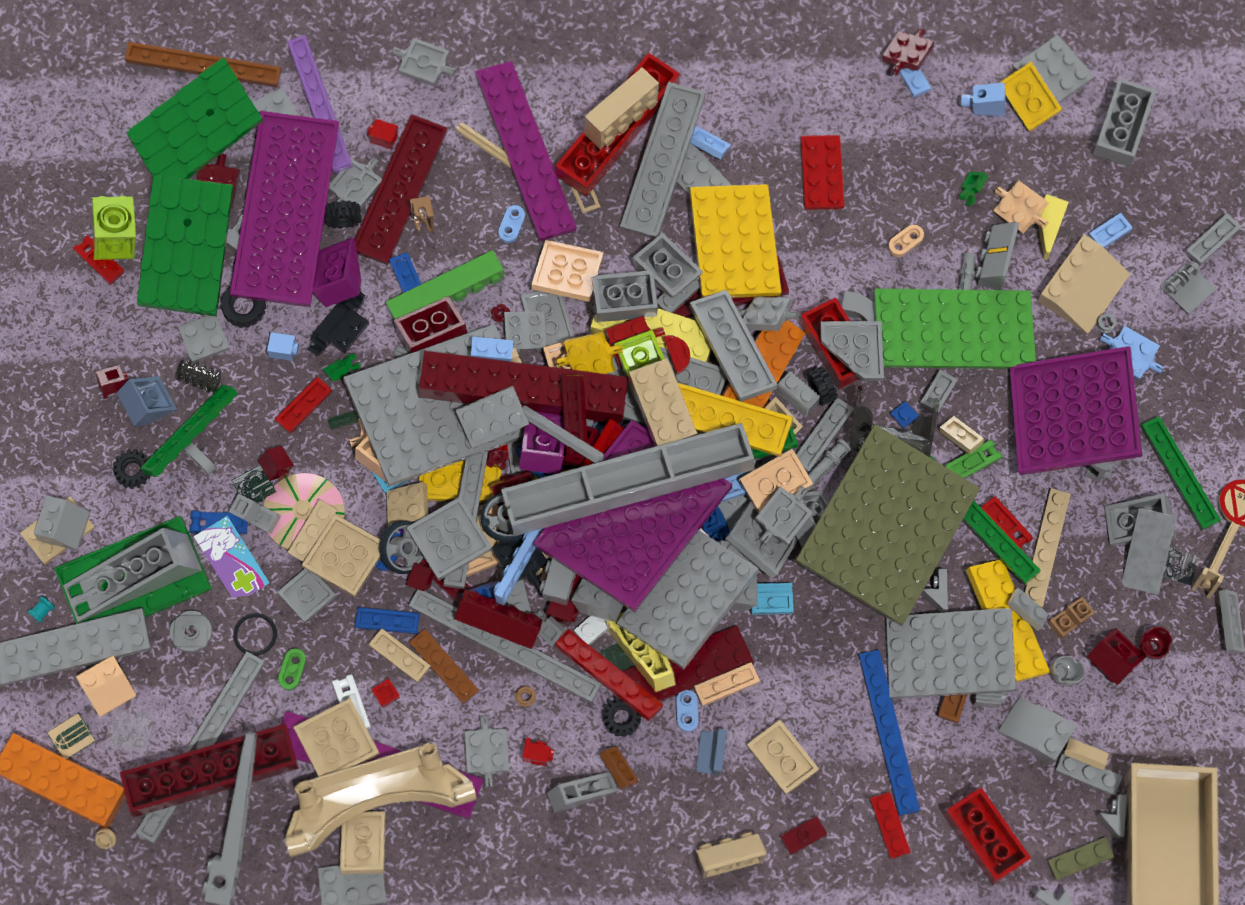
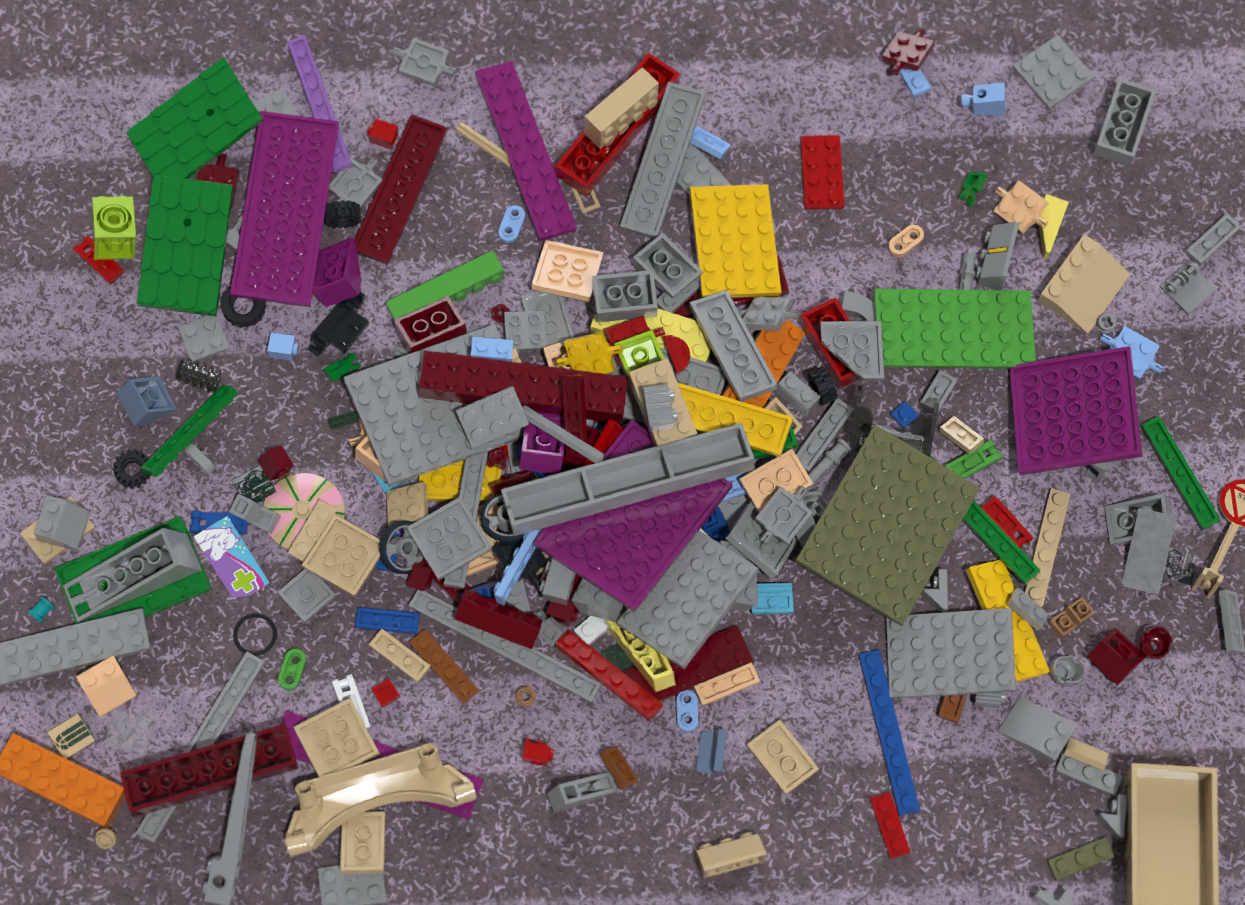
(111, 380): dark red brick -> none
(183, 623): light grey plate -> none
(197, 63): dark orange plate -> none
(303, 405): red plate -> none
(405, 272): blue plate -> none
(422, 212): medium nougat hinge -> none
(486, 751): light grey plate -> none
(615, 728): black tyre -> none
(659, 407): none -> light grey brick
(803, 835): dark red plate -> none
(987, 836): red brick -> none
(1031, 97): yellow plate -> none
(1111, 231): light blue plate -> none

